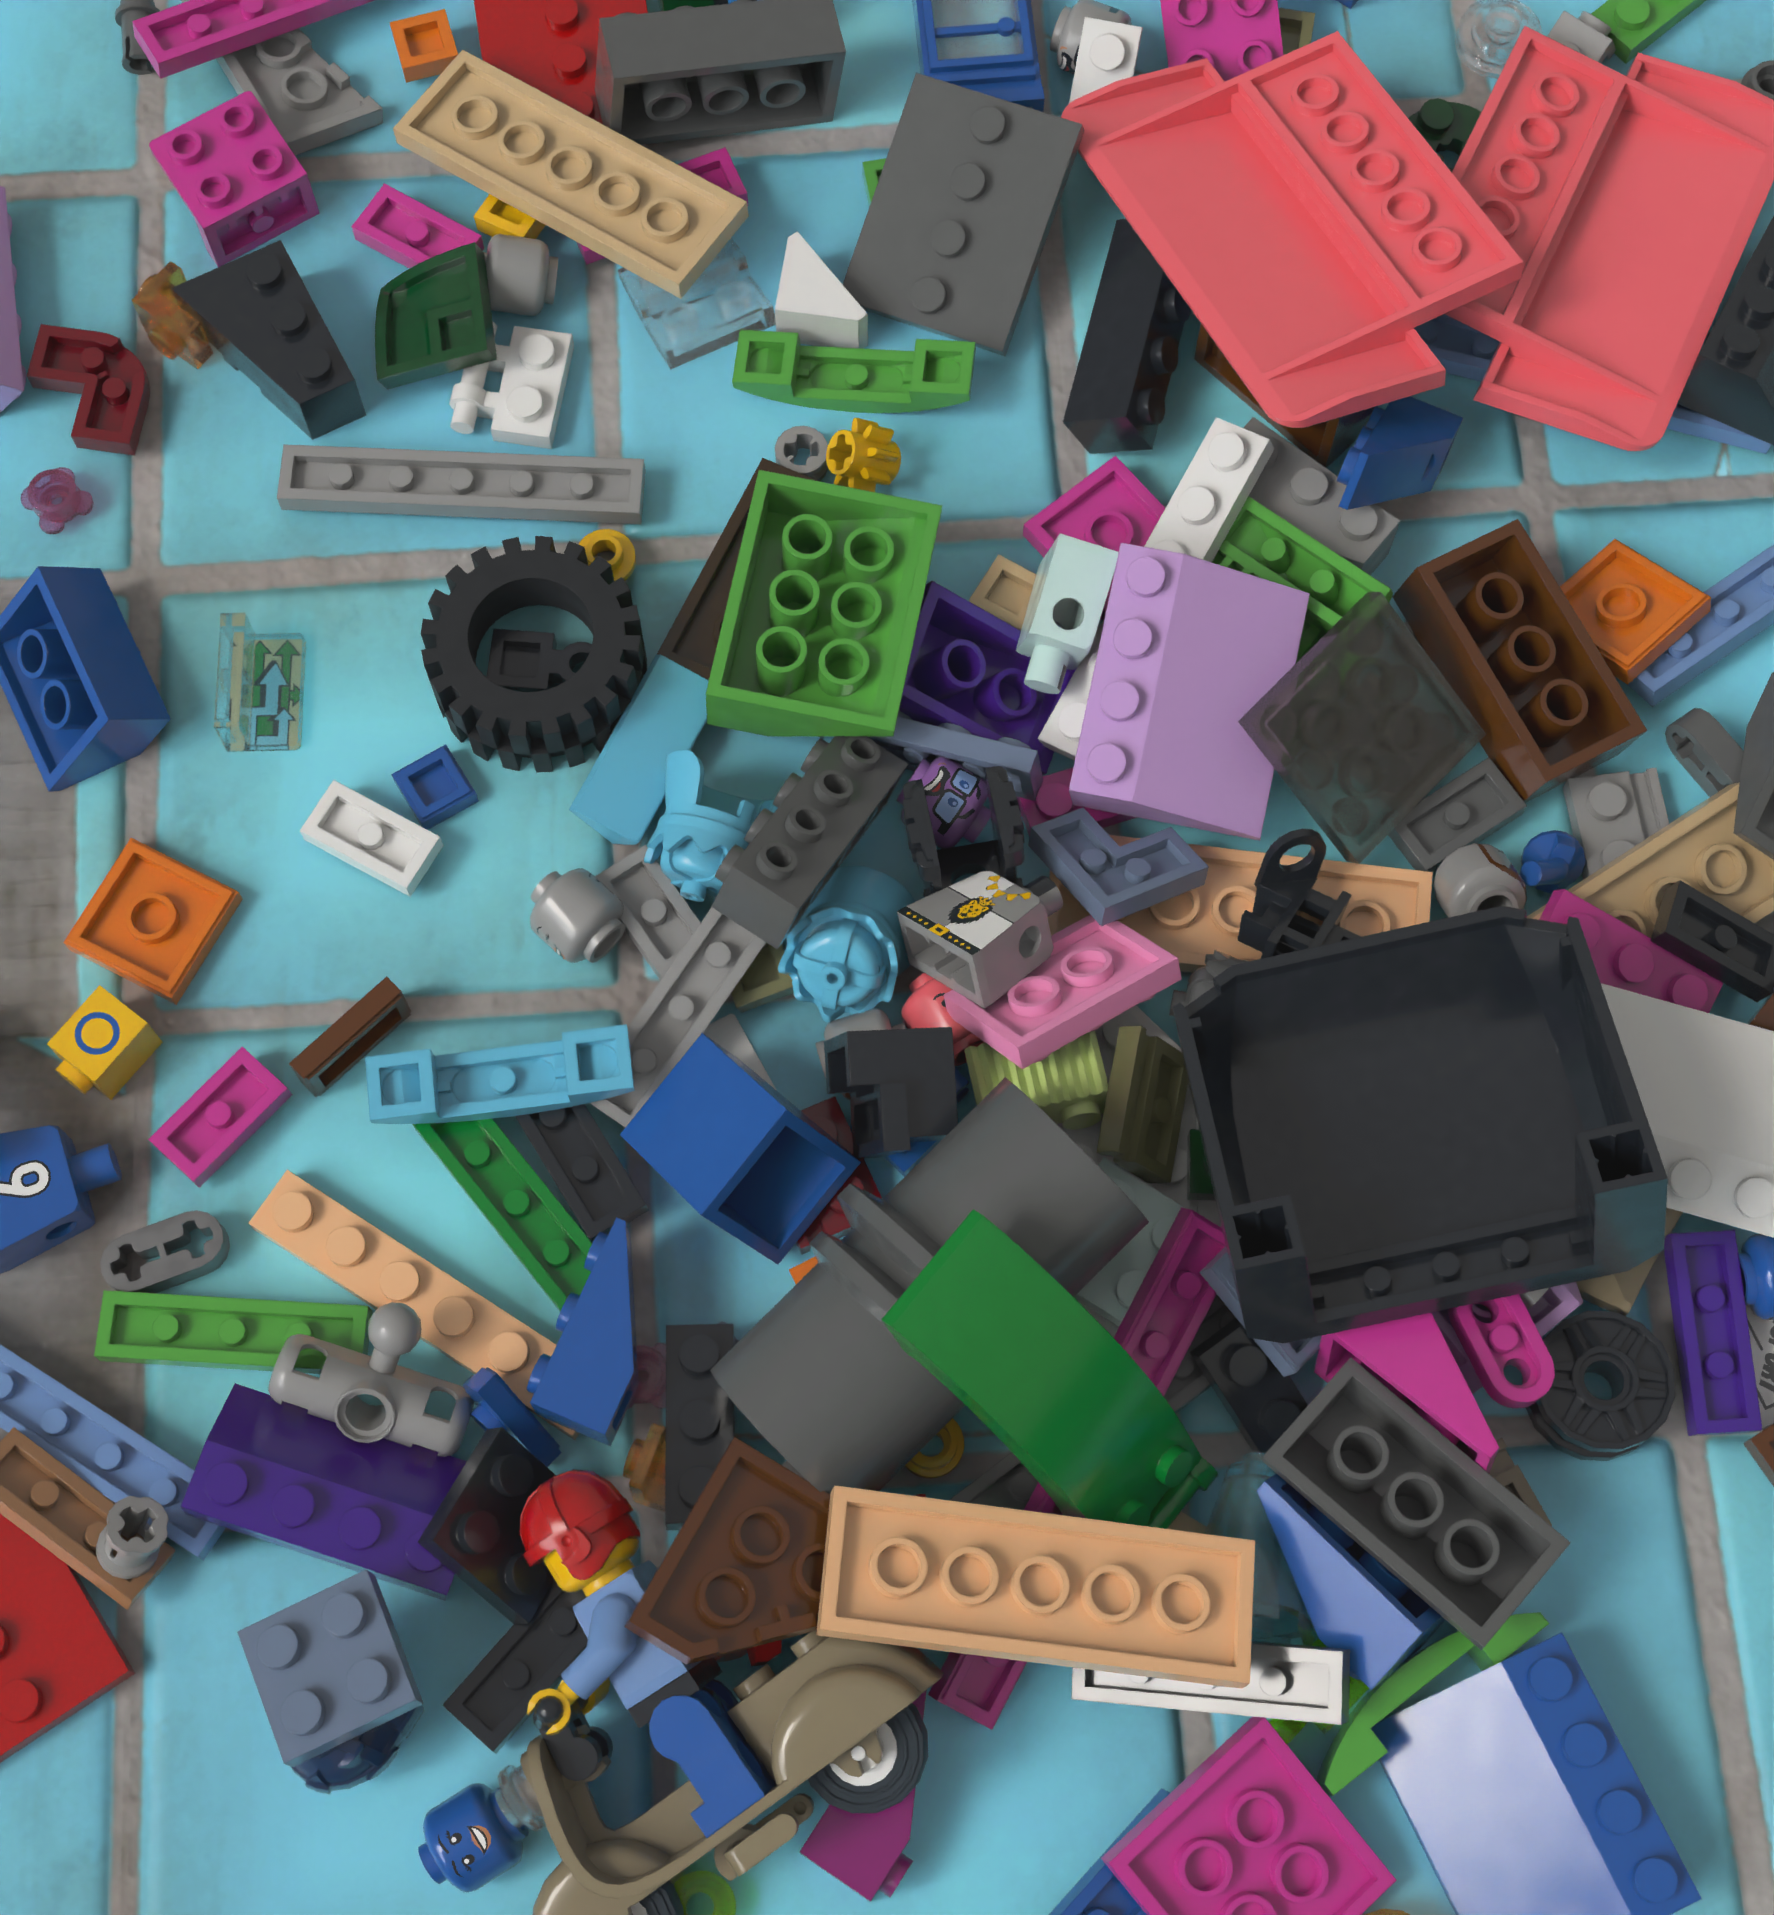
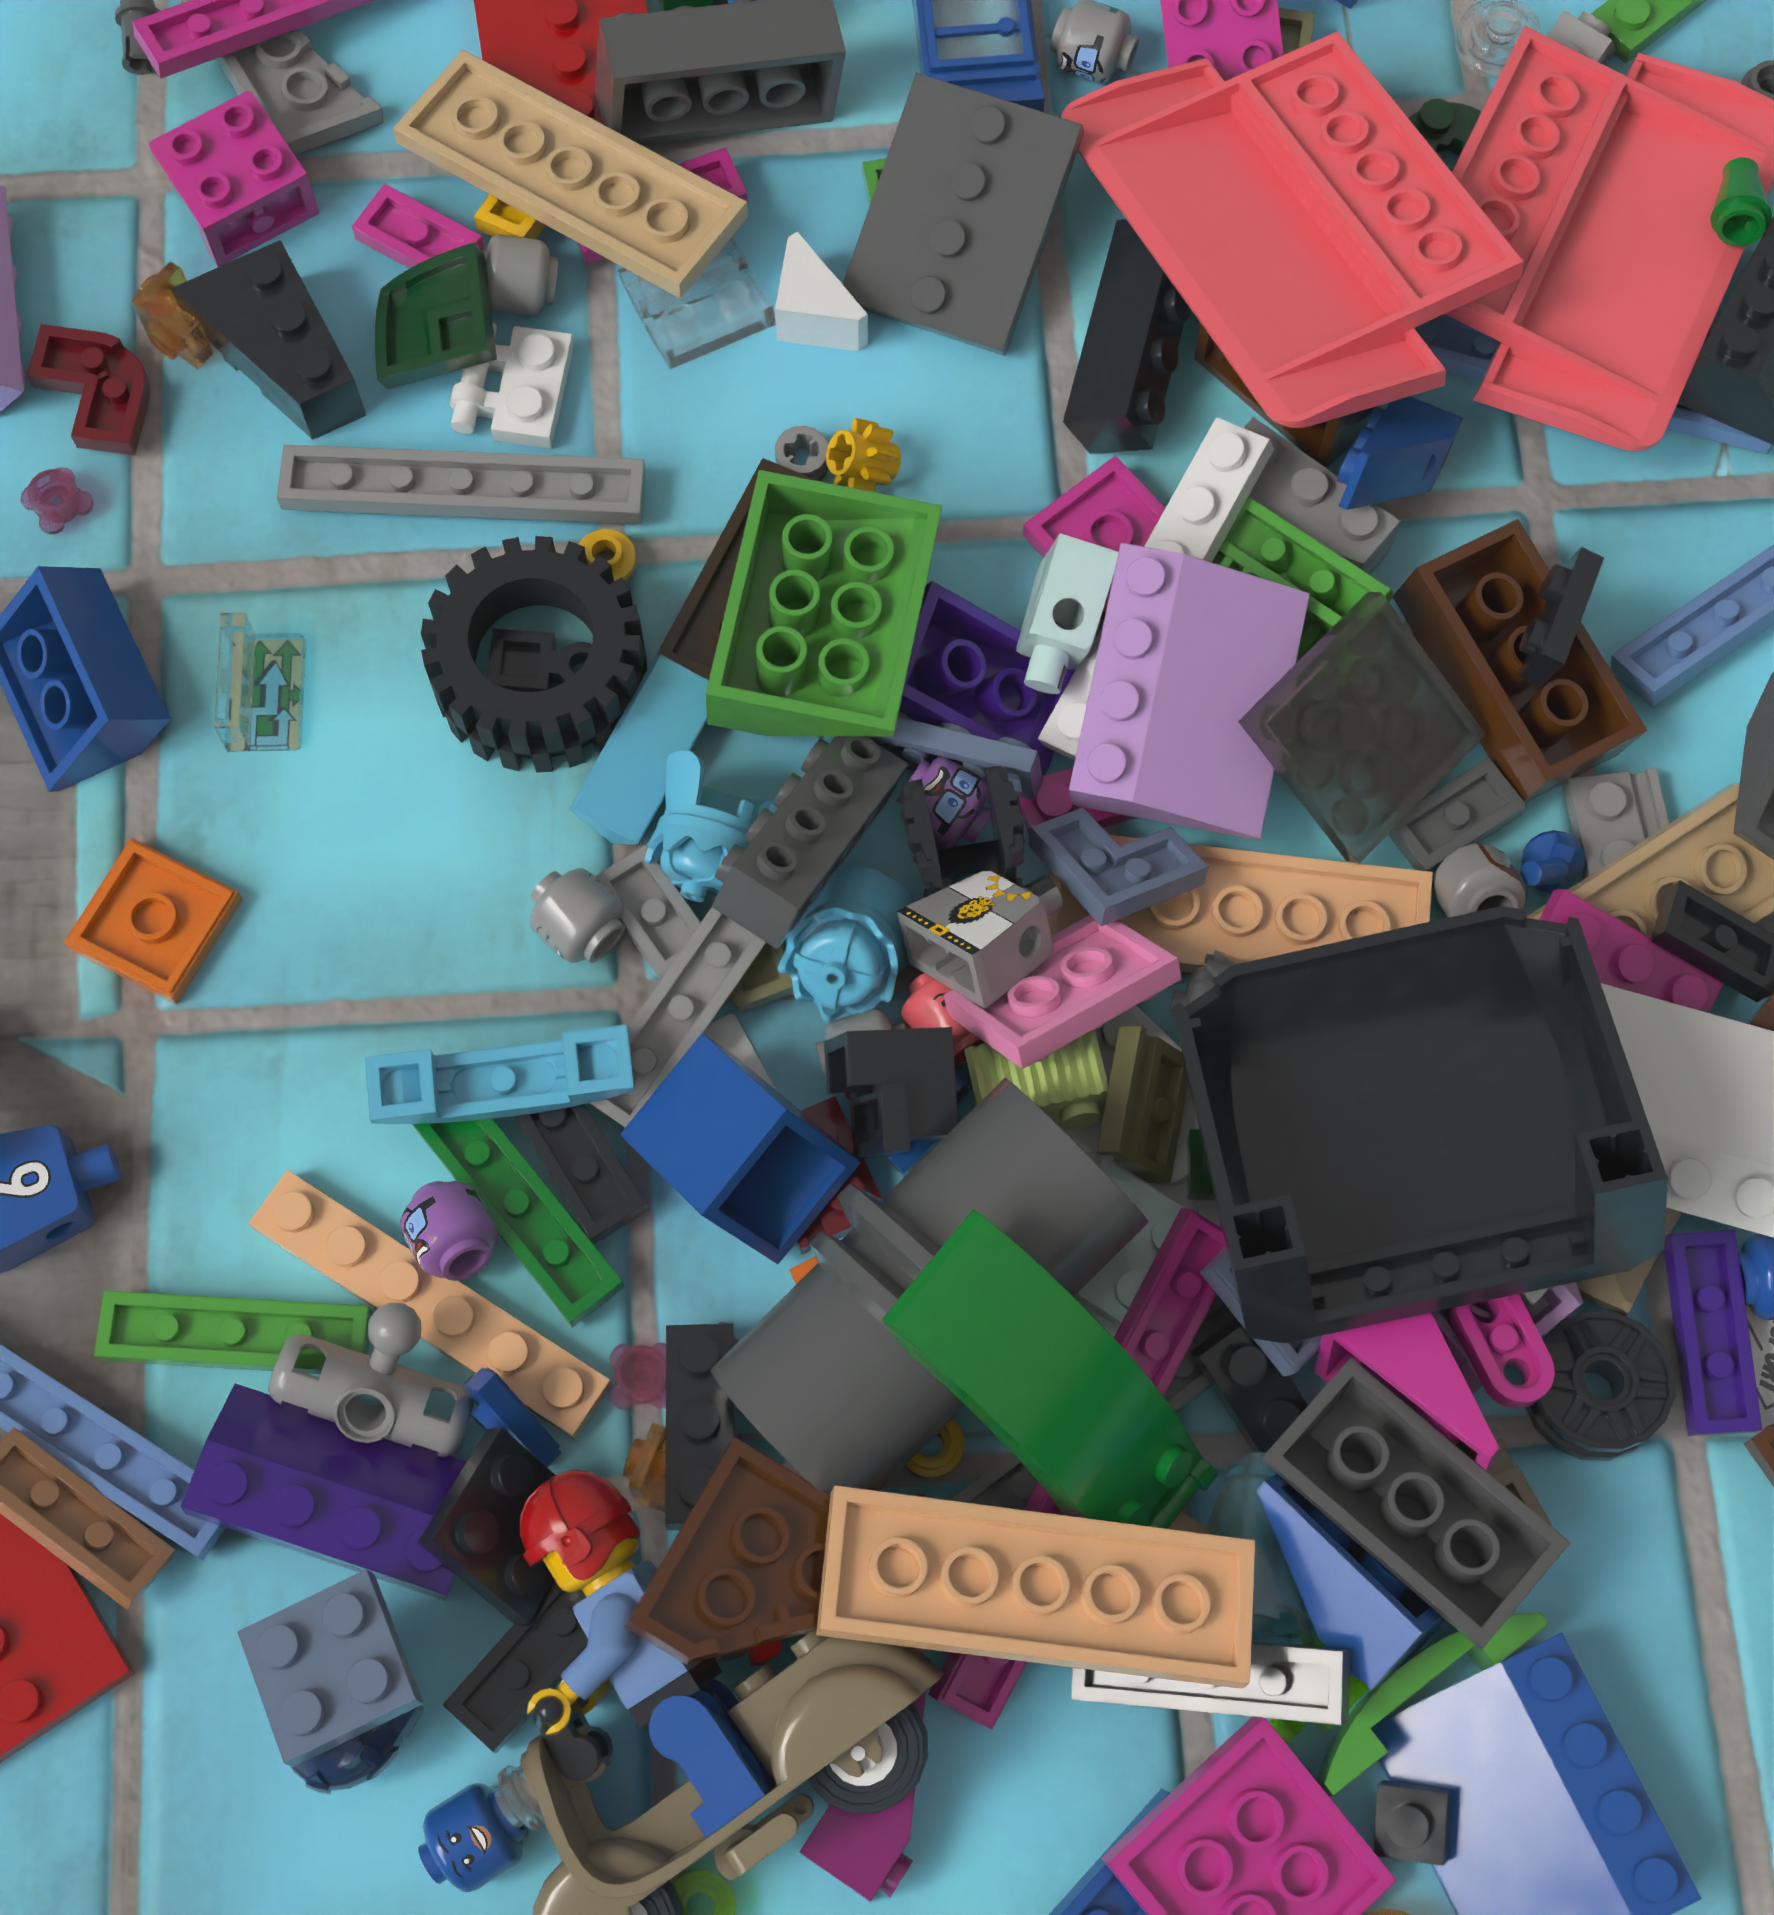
(103, 1044): yellow brick -> none
(128, 1518): light grey bush -> none
(161, 1240): flat silver beam -> none
(220, 1117): dark pink plate -> none
(351, 1037): reddish brown tile -> none
(371, 838): white plate -> none
(424, 44): orange plate -> none
(435, 787): blue tile -> none
(449, 1230): none -> medium lavender head
(595, 1360): blue slope -> none
(854, 378): bright green slope -> none
(1005, 591): tan plate -> none
(1105, 55): white plate -> none
(1285, 893): black piece -> none
(1412, 1822): none -> black plate
(1552, 635): none -> black plate
(1632, 607): orange tile -> none
(1705, 750): dark grey beam -> none
(1741, 204): none -> green cone

